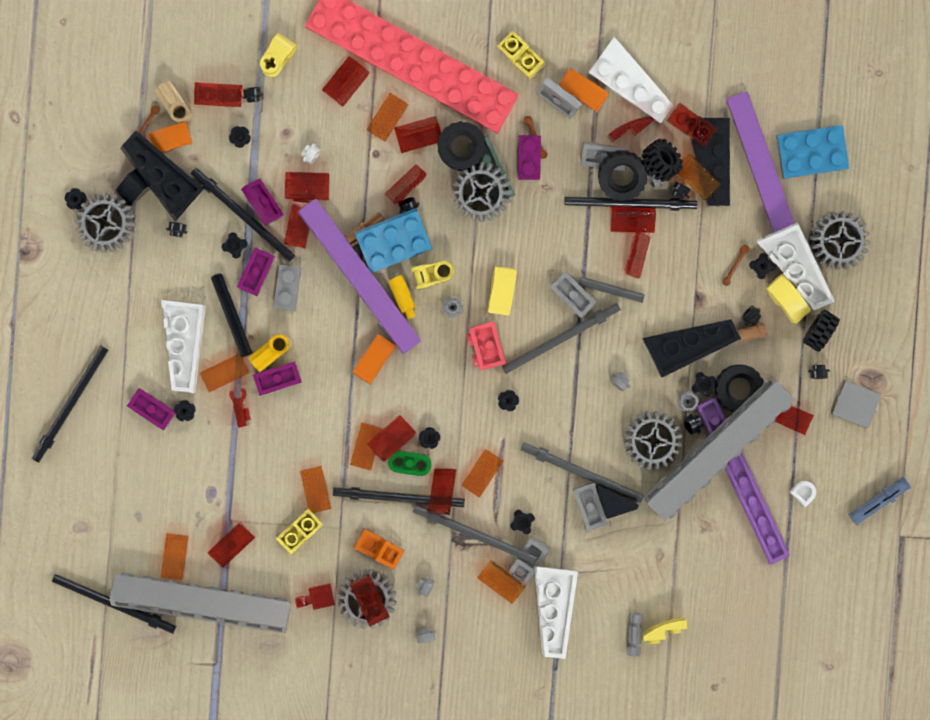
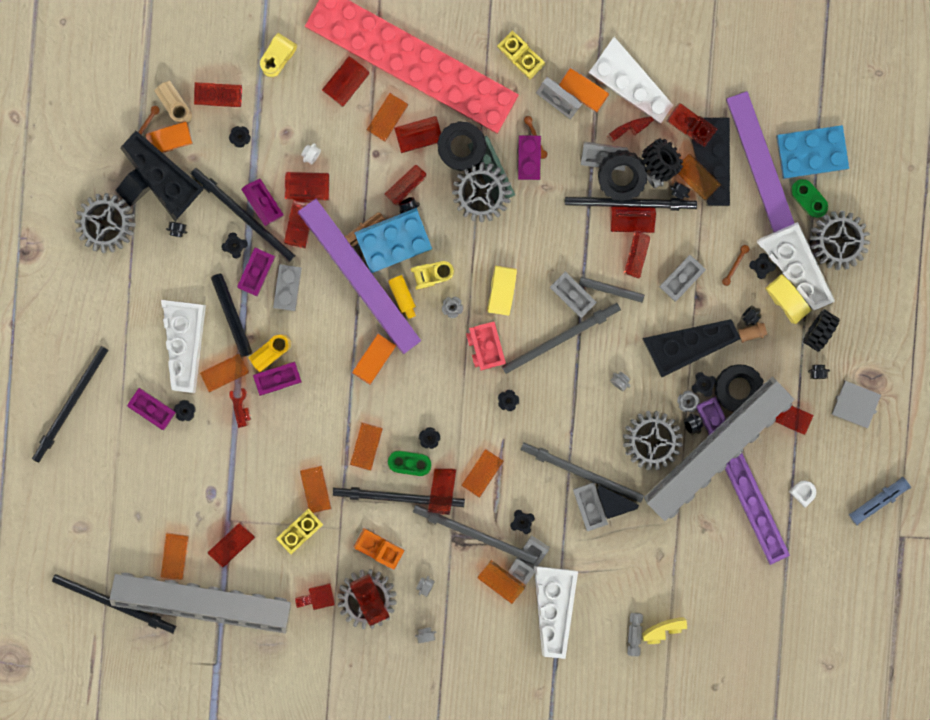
(81, 198): black plate -> none
(252, 94): black plate -> none
(391, 438): clear red slope -> none
(682, 278): none -> light grey plate
(808, 199): none -> green plate

